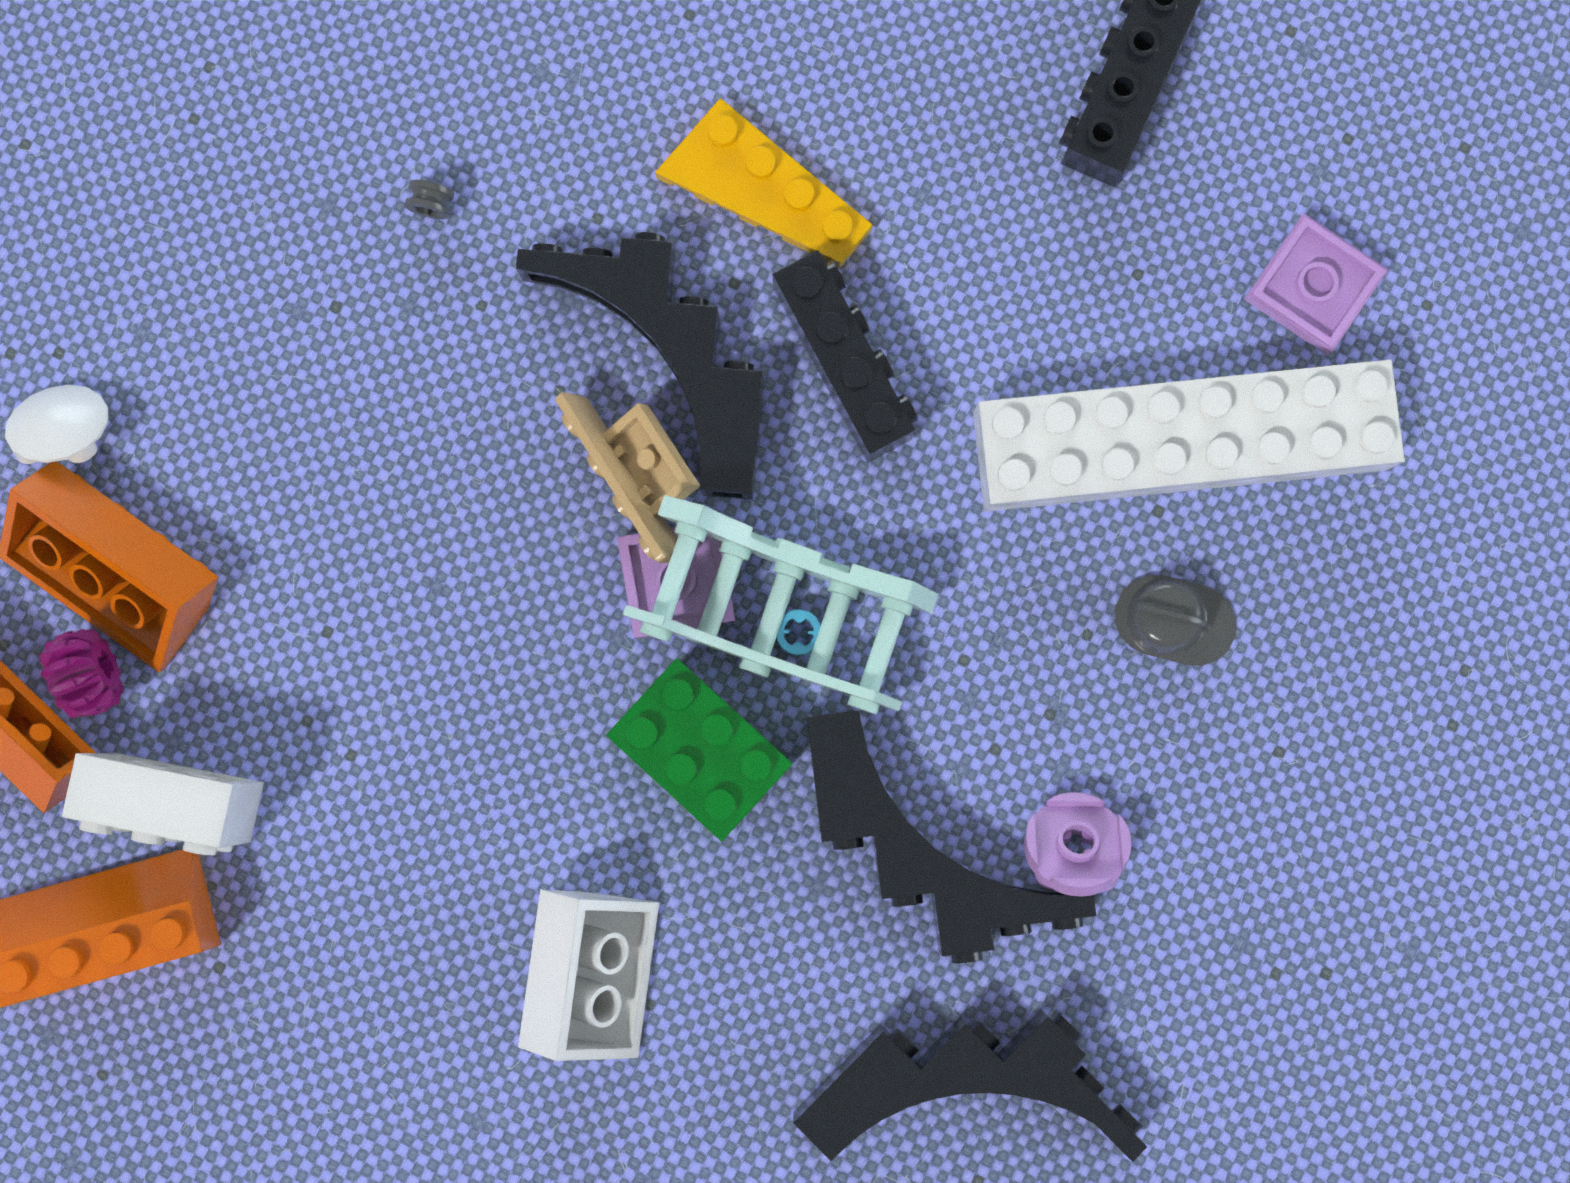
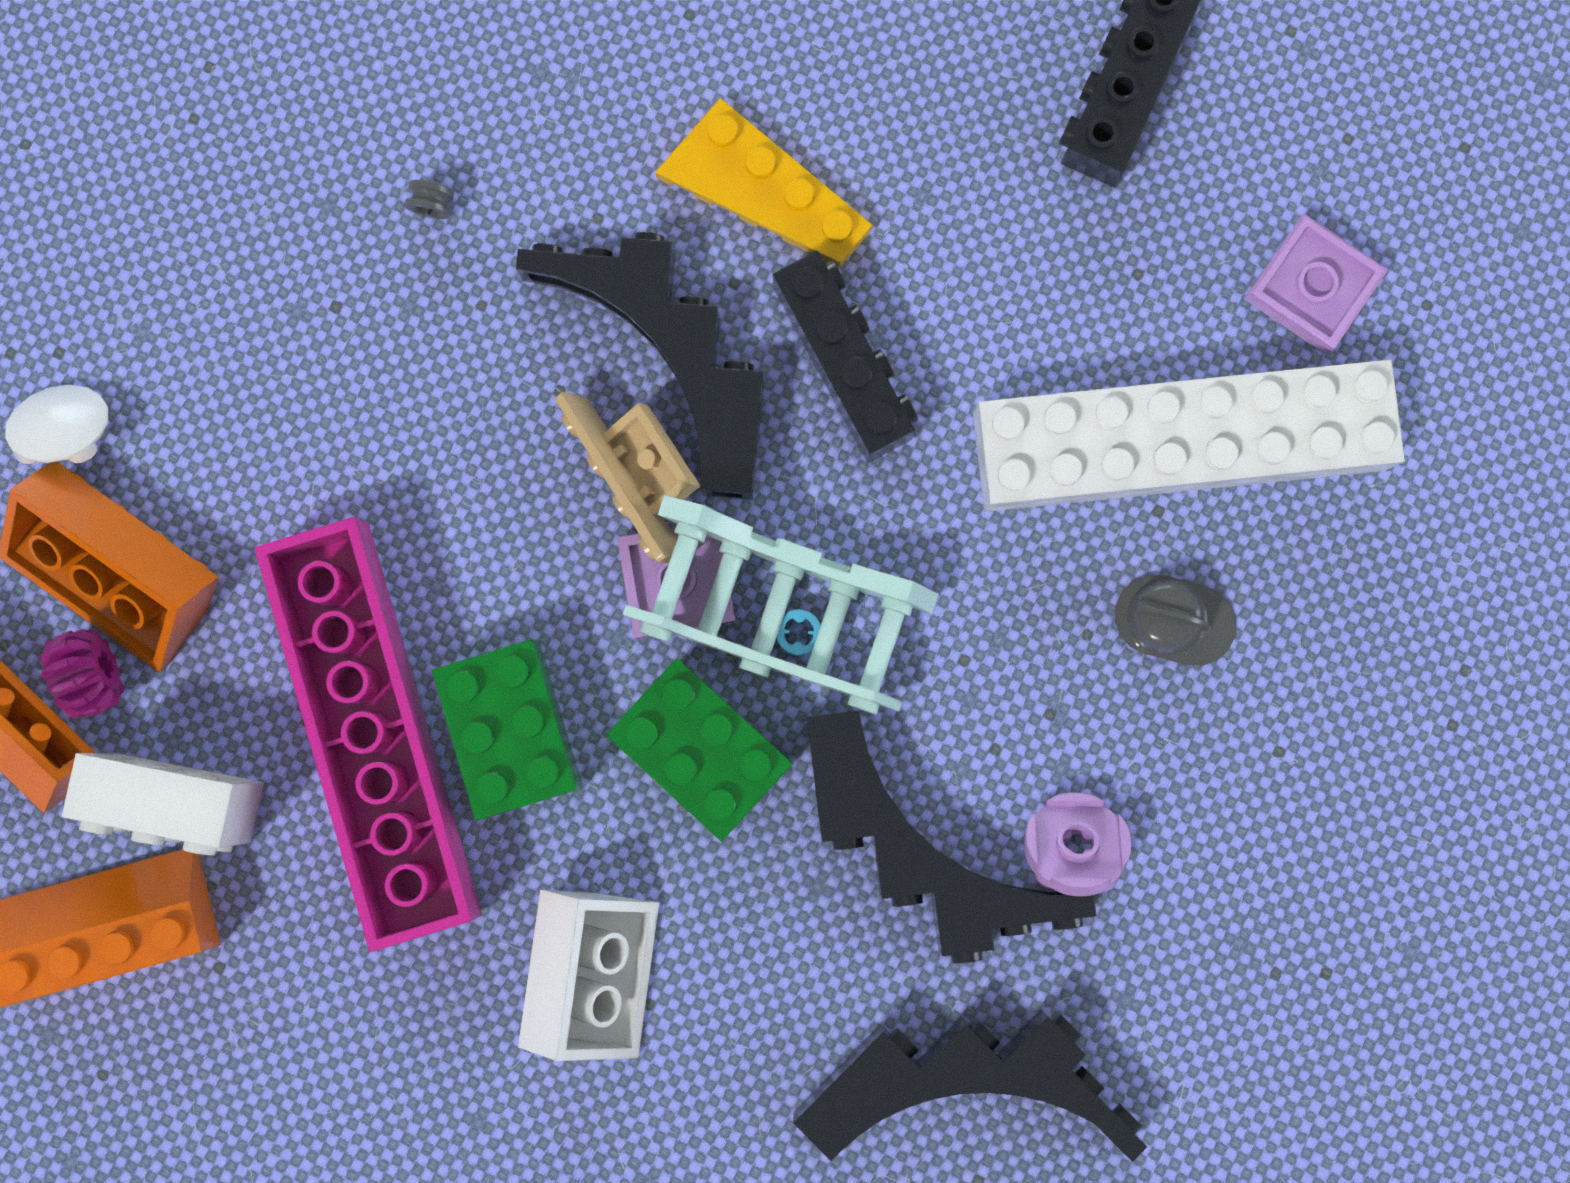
(368, 733): none -> dark pink brick
(507, 729): none -> green brick

